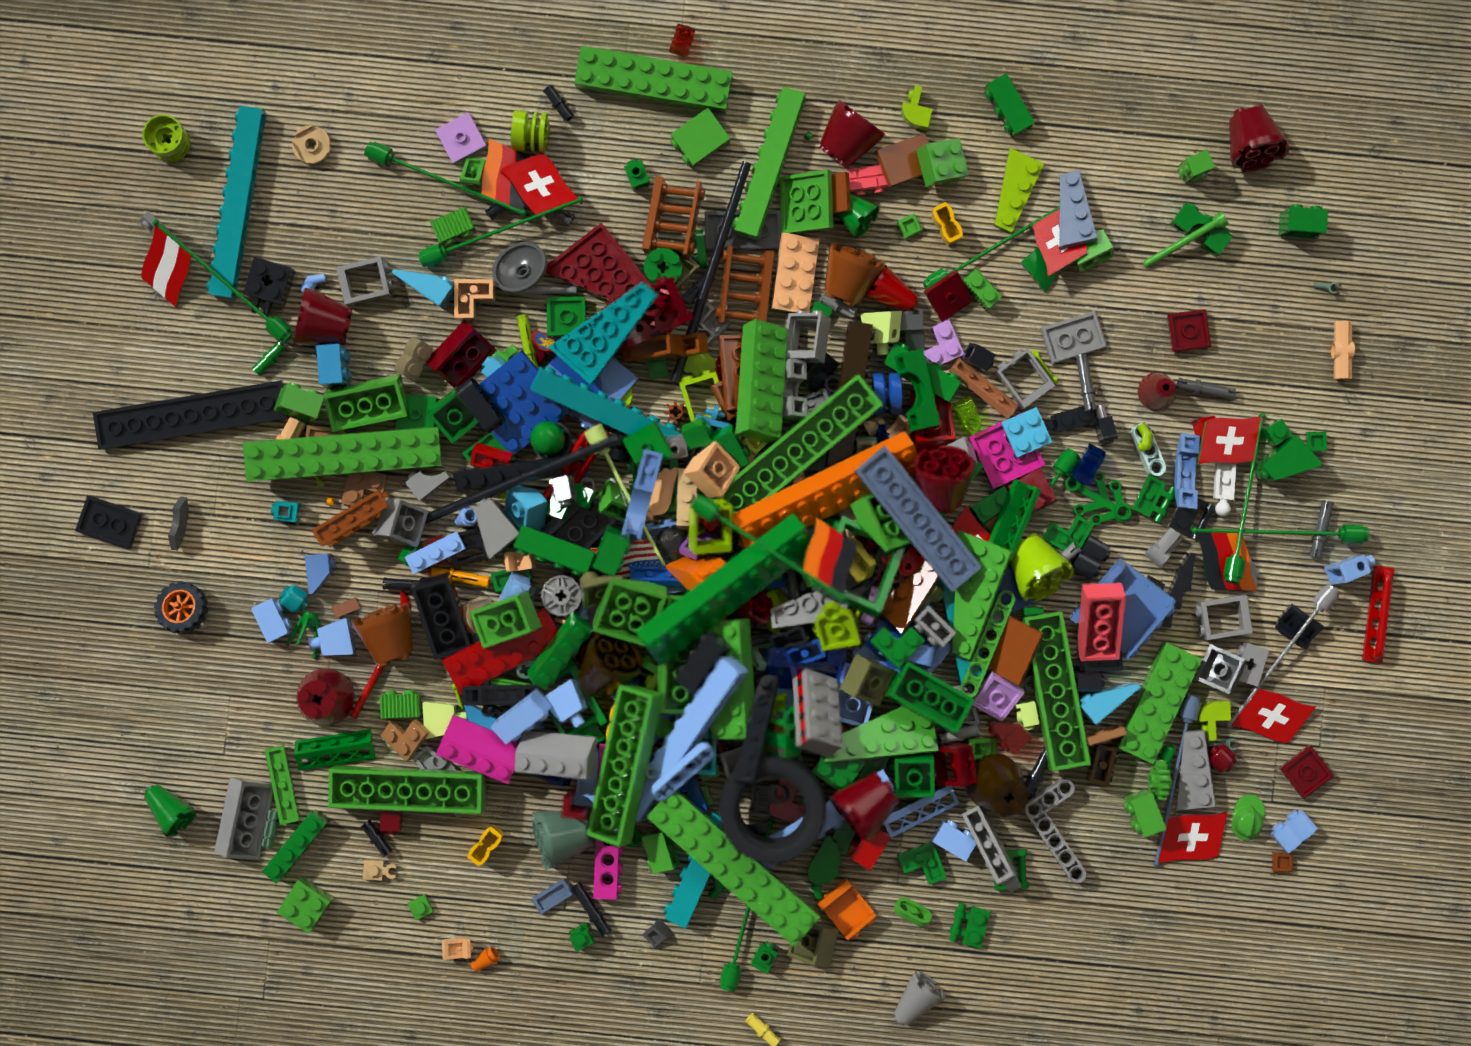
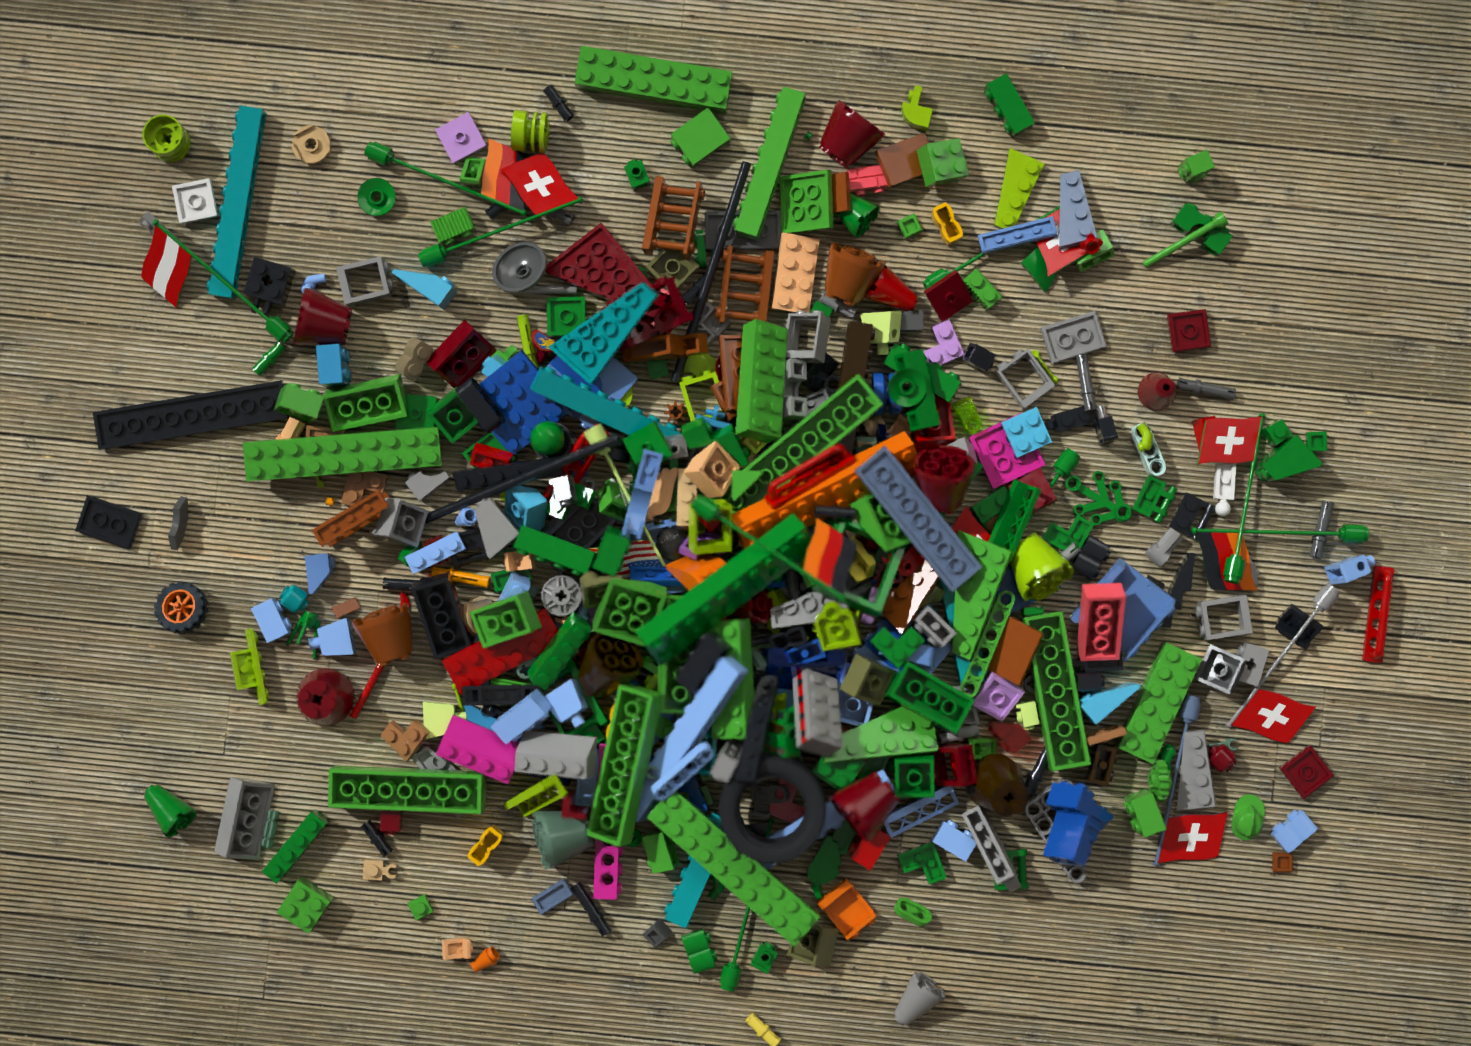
(195, 201): none -> white plate
(247, 668): none -> lime bracket
(282, 784): bright green plate -> none
(285, 511): teal window -> none
(332, 746): green fence -> none
(369, 190): none -> green dish
(400, 705): bright green brick -> none
(468, 292): light nougat brick -> none
(537, 792): none -> lime fence
(581, 937): green brick -> none
(656, 258): green plate -> none
(682, 40): clear red bracket -> none
(698, 950): none -> green brick
(727, 760): none -> light grey brick
(743, 480): none -> bright green slope
(834, 512): none -> black pin
(844, 459): none -> red piece
(915, 339): dark grey slope -> none
(915, 390): none -> green dish
(975, 926): green plate -> none
(984, 388): nougat plate -> none
(1017, 235): none -> medium blue tile
(1075, 823): none -> blue brick
(1088, 464): clear blue brick -> none
(1091, 249): none -> red plate
(1185, 471): medium blue slope -> none
(1210, 713): lime brick -> none
(1255, 139): dark red cone -> none
(1303, 222): green brick -> none
(1327, 287): sand green hand -> none
(1342, 350): light nougat piece -> none

